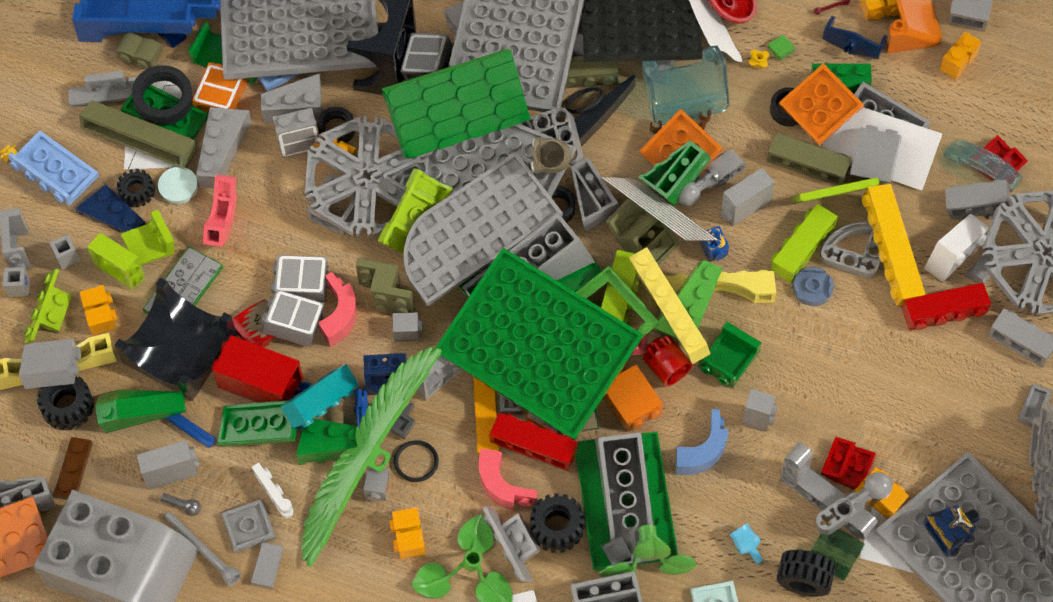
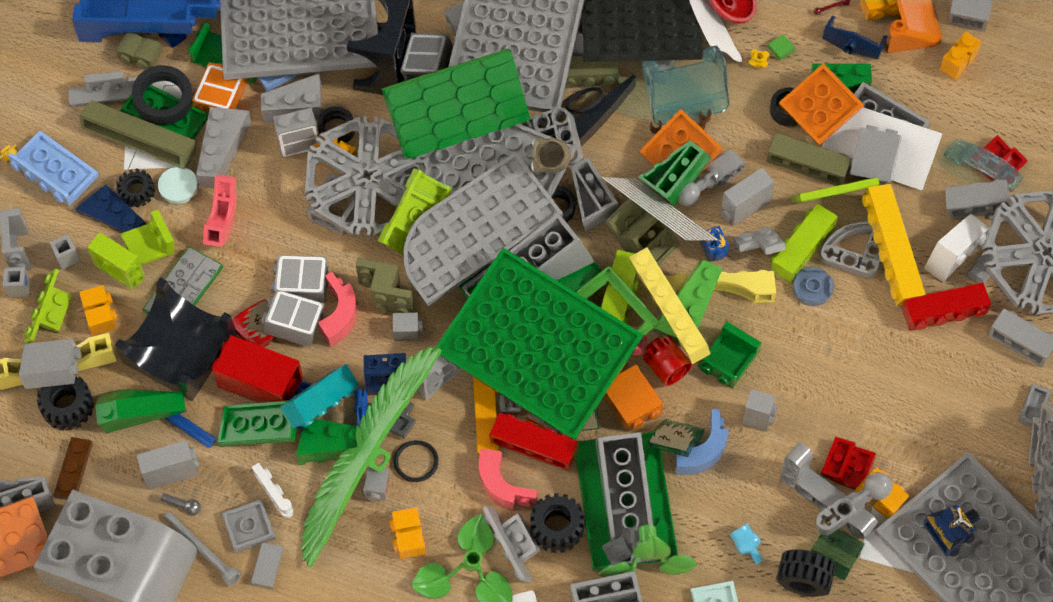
(675, 437): none -> slope
(765, 238): none -> light grey plate

